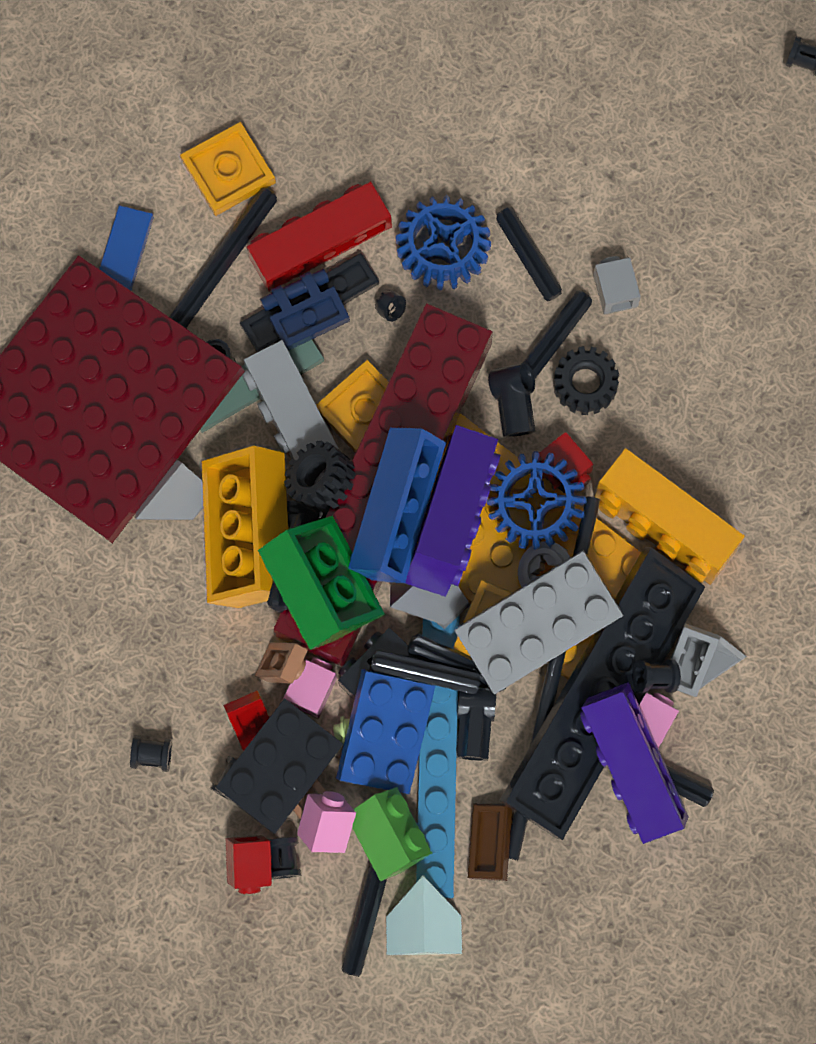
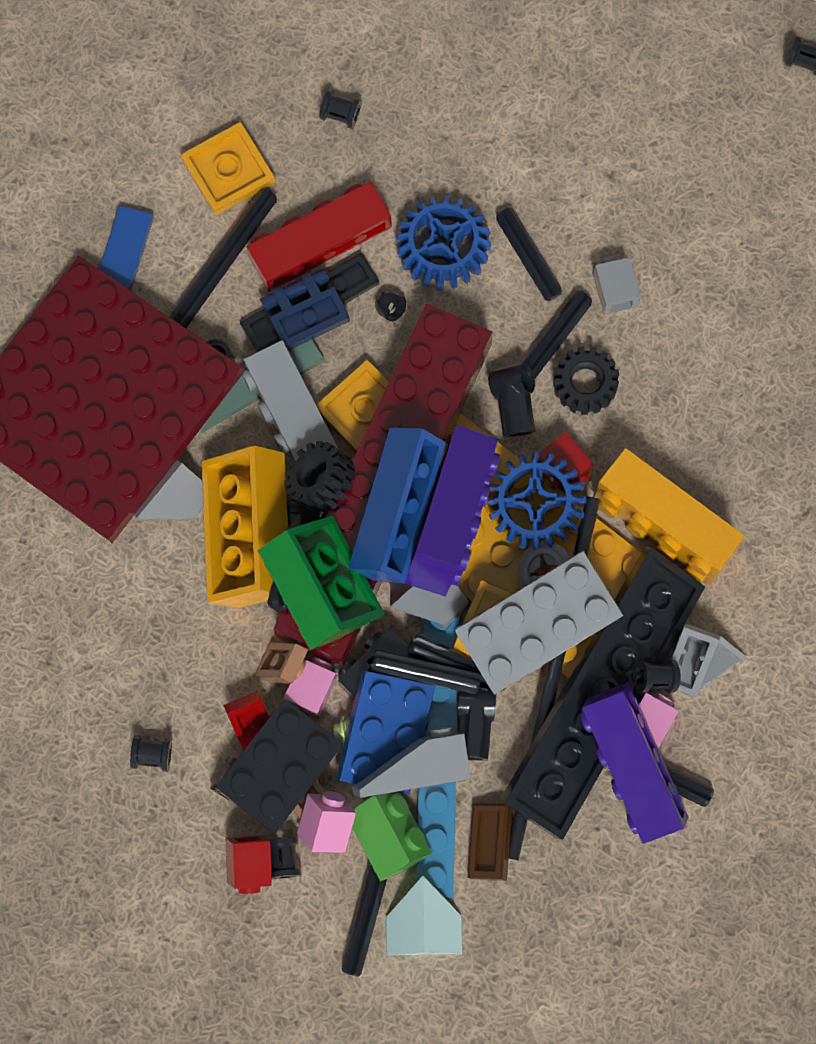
(340, 109): none -> black bush
(423, 763): none -> light grey slope

